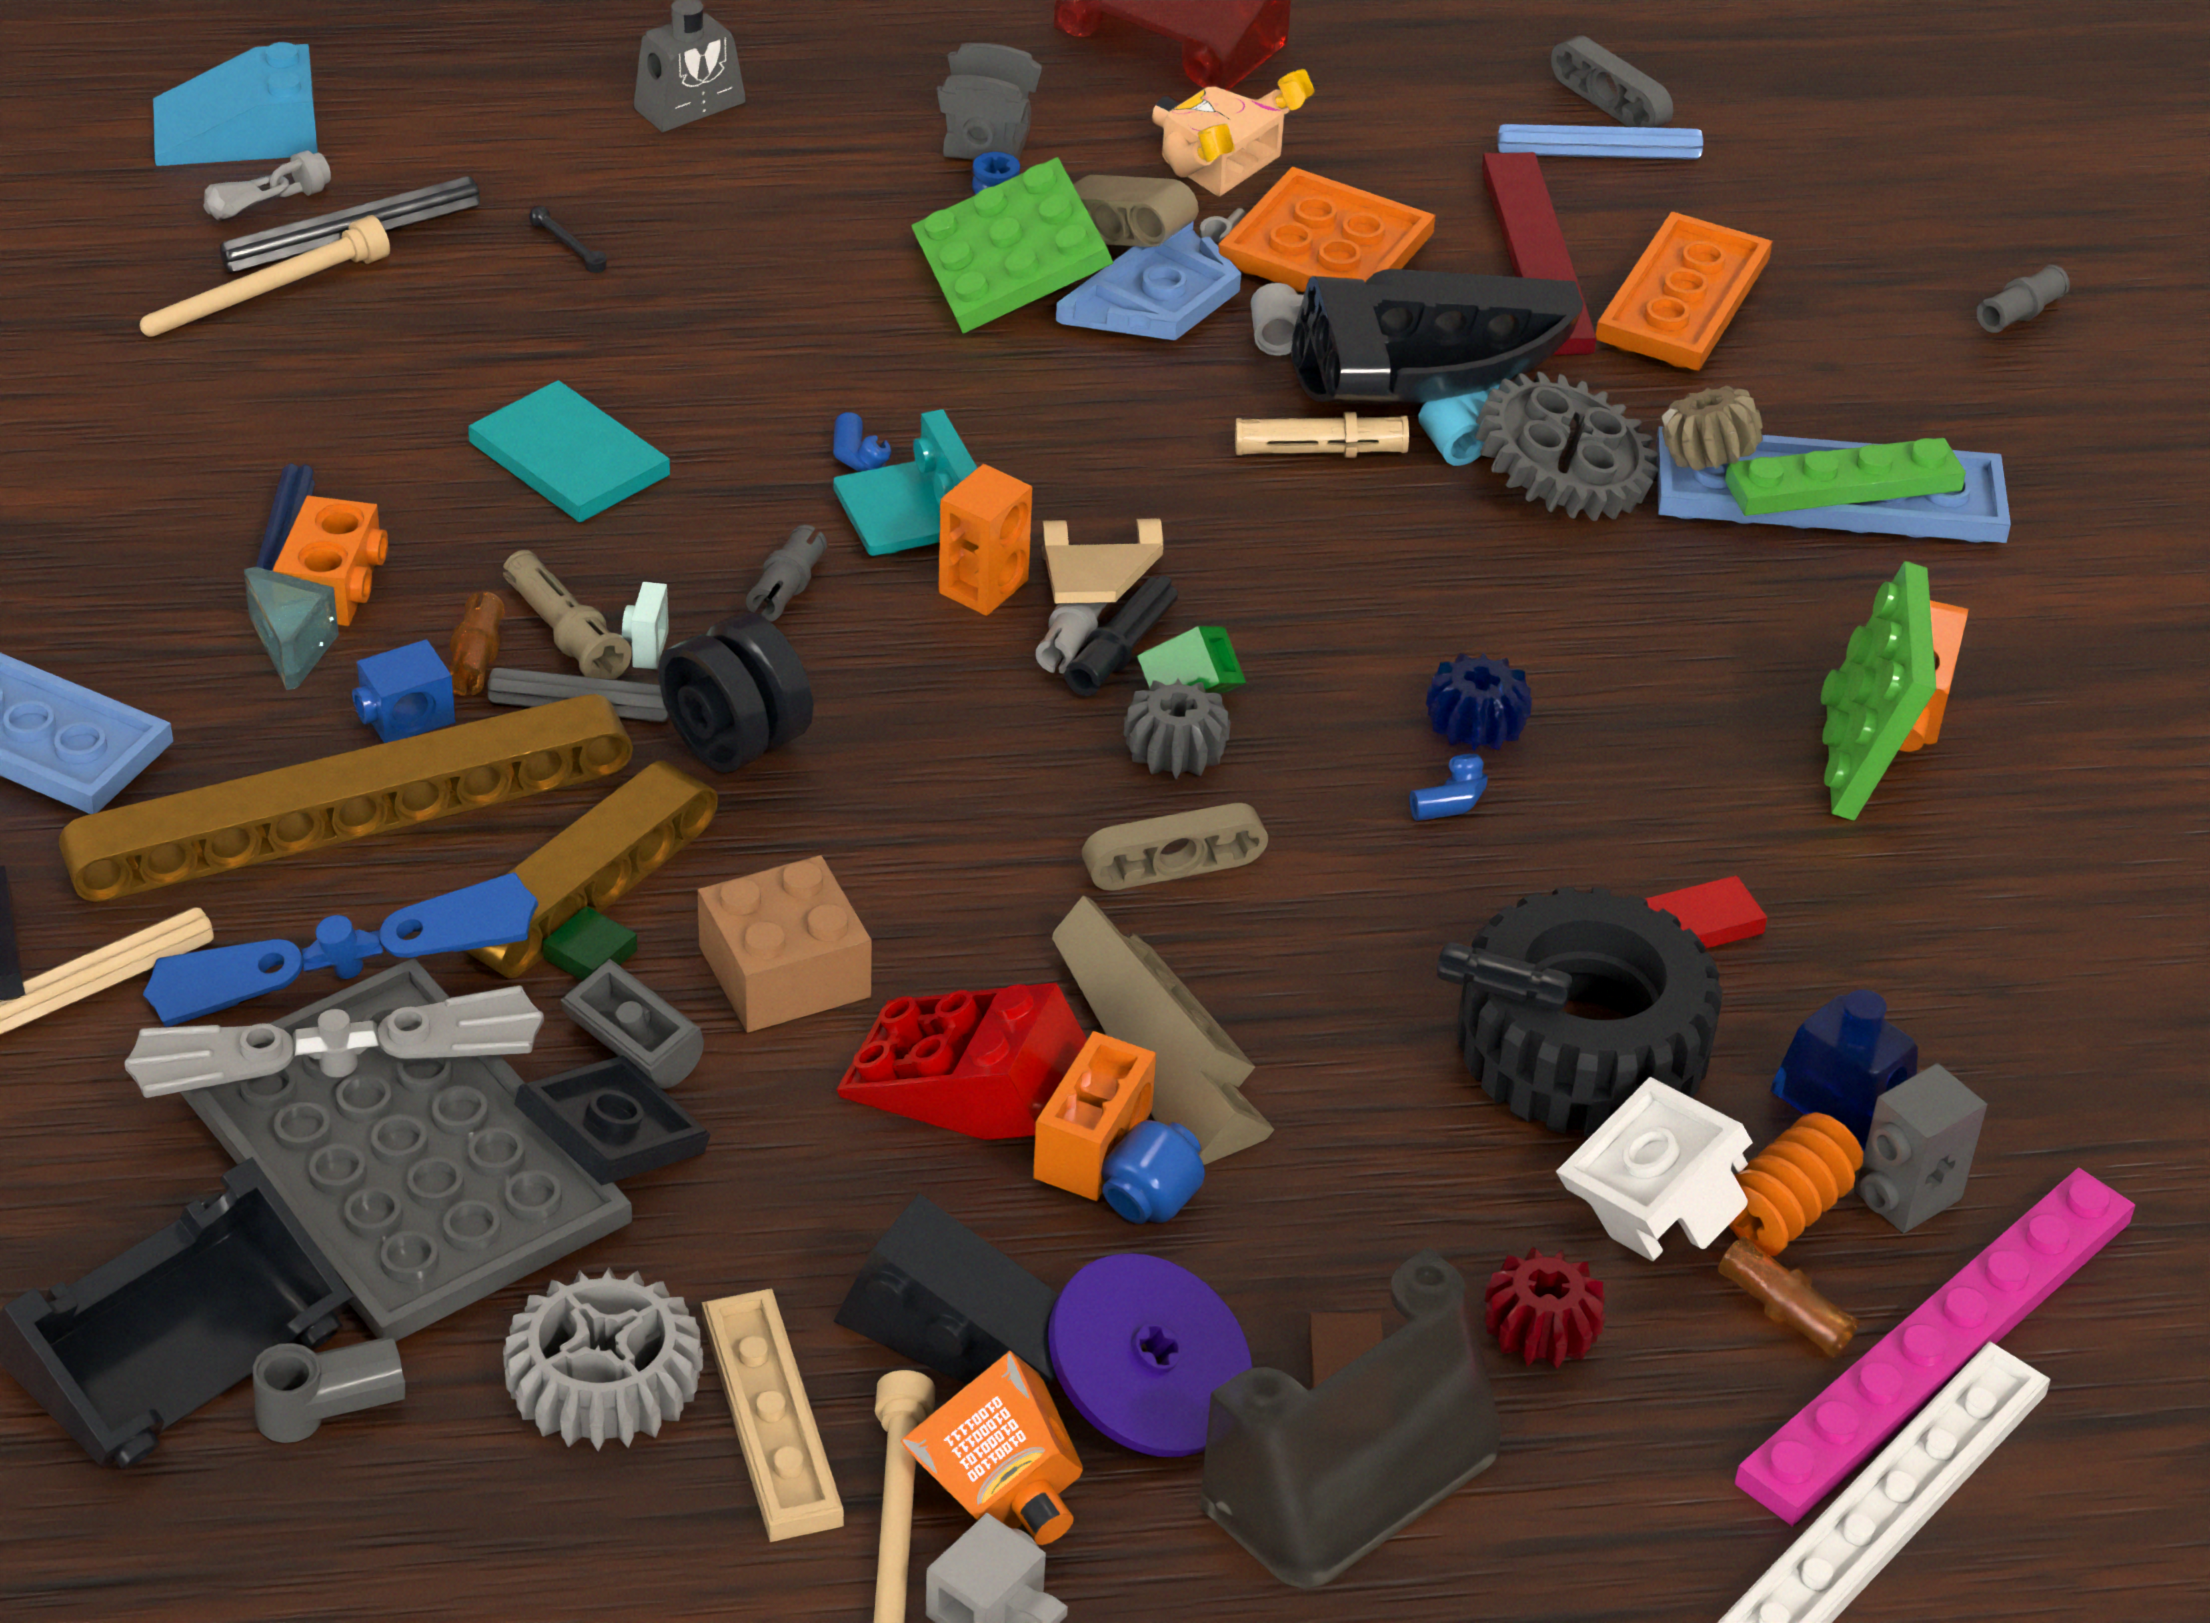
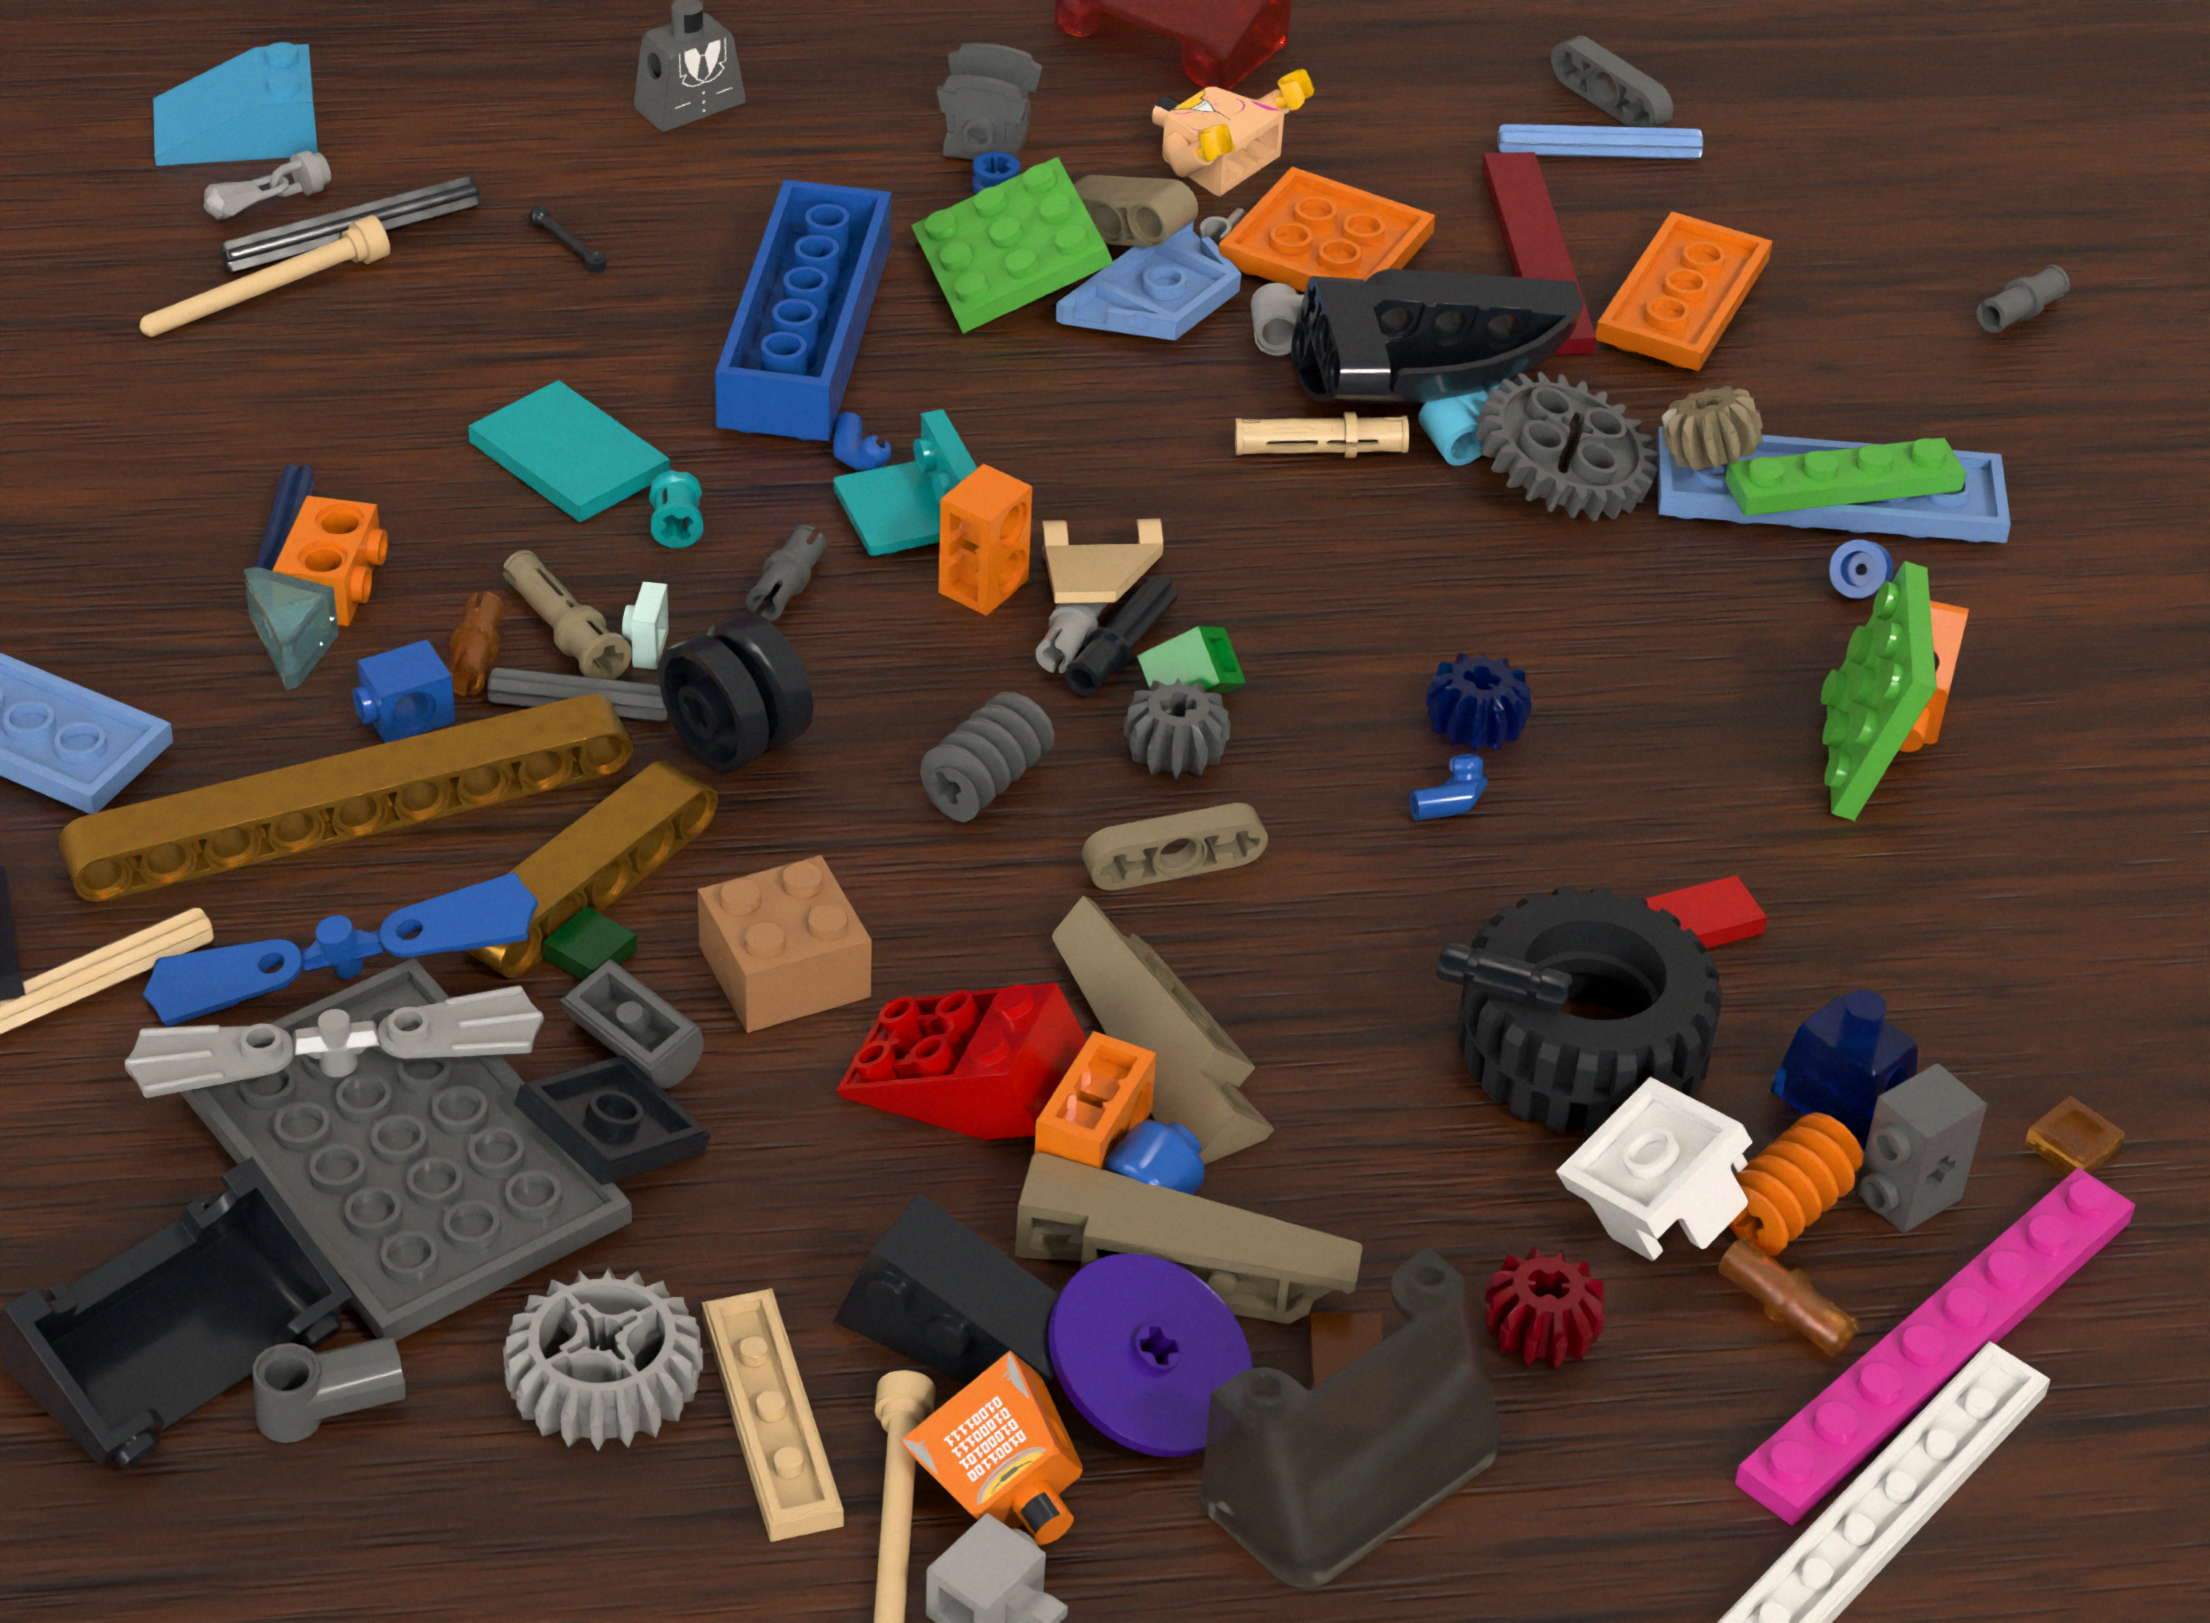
(669, 516): none -> teal bush
(803, 311): none -> blue brick
(986, 755): none -> dark grey piece
(1249, 1259): none -> dark tan wedge
(1850, 564): none -> tile
(2074, 1137): none -> clear orange tile

